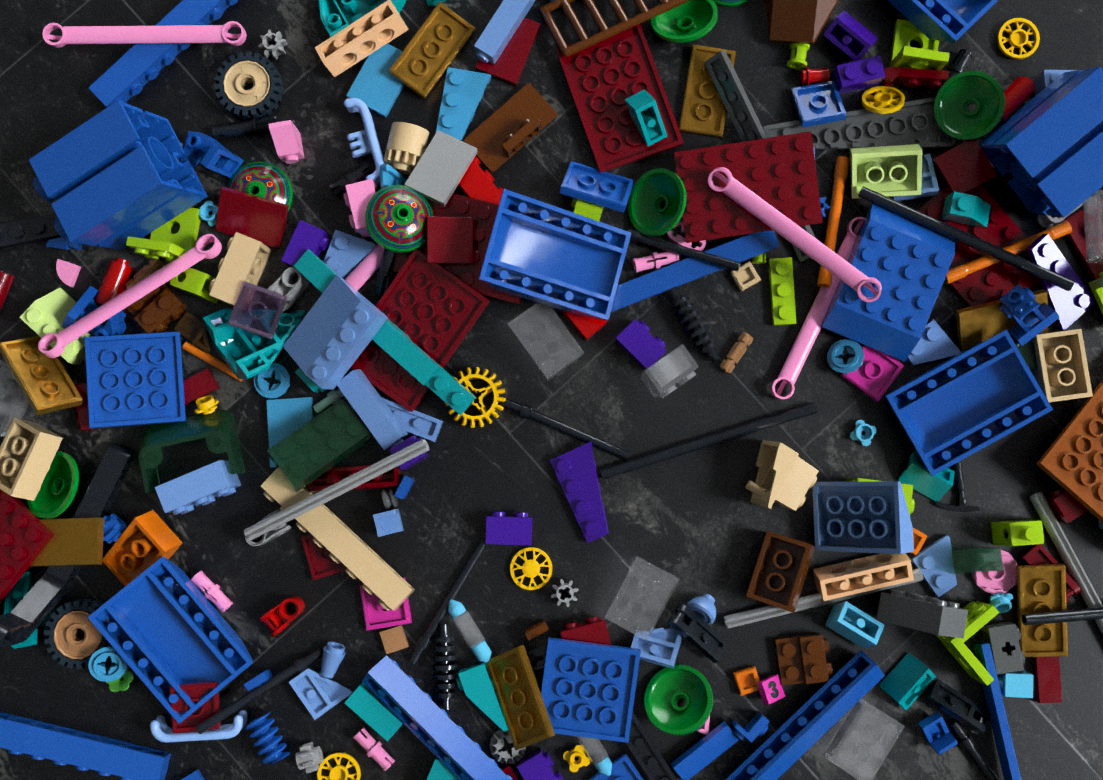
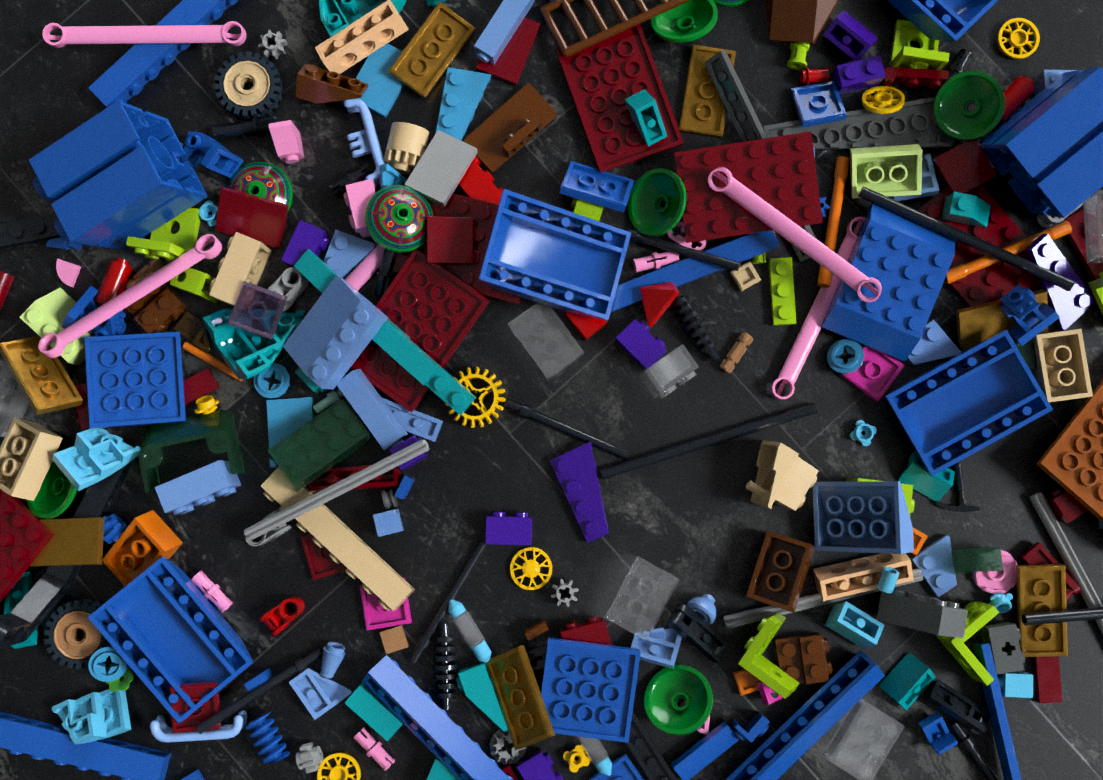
(94, 457): none -> medium azure slope
(95, 716): none -> medium azure slope
(325, 86): none -> reddish brown slope
(656, 300): none -> red slope
(762, 667): none -> lime bracket
(888, 580): none -> medium azure hinge
(1019, 532): lime torso -> none

